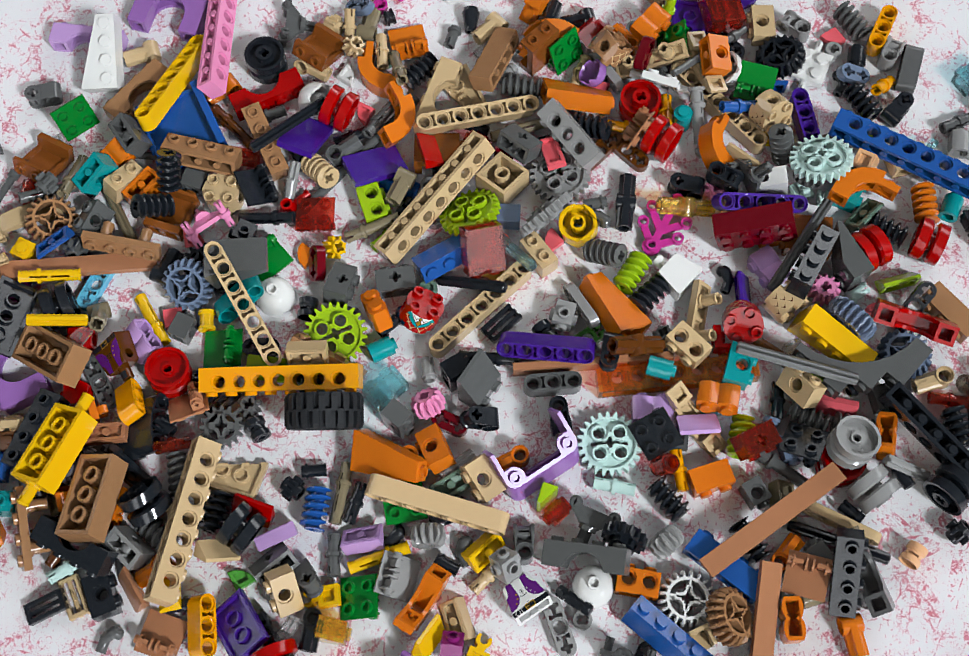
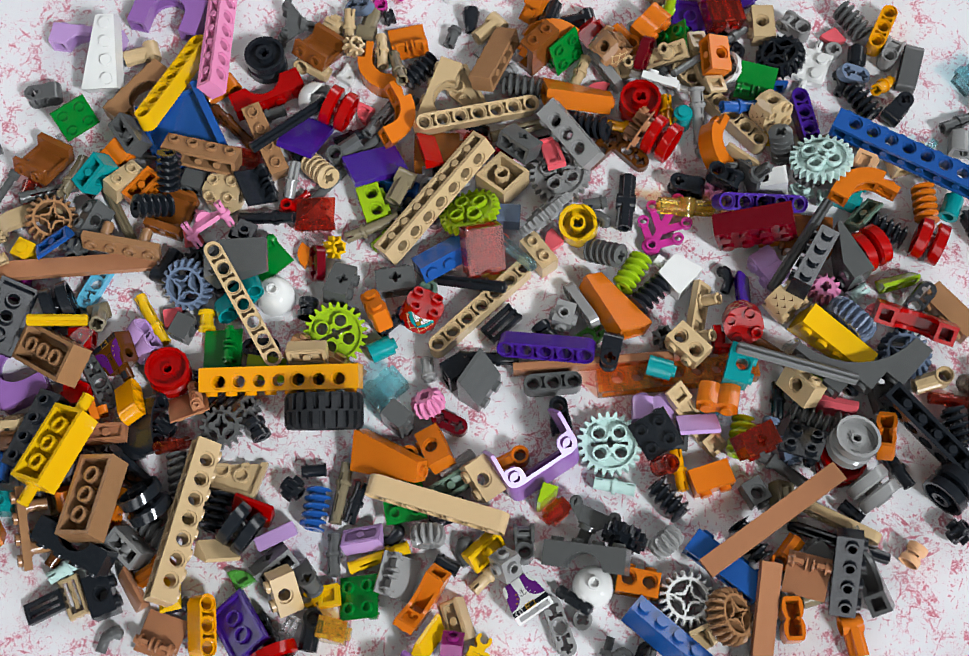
(46, 182): dark grey gear -> none
(49, 275): yellow pin -> none
(480, 418): black piece -> none
(592, 73): medium lavender hair -> none
(635, 345): reddish brown piece -> none
(906, 467): light grey axle -> none

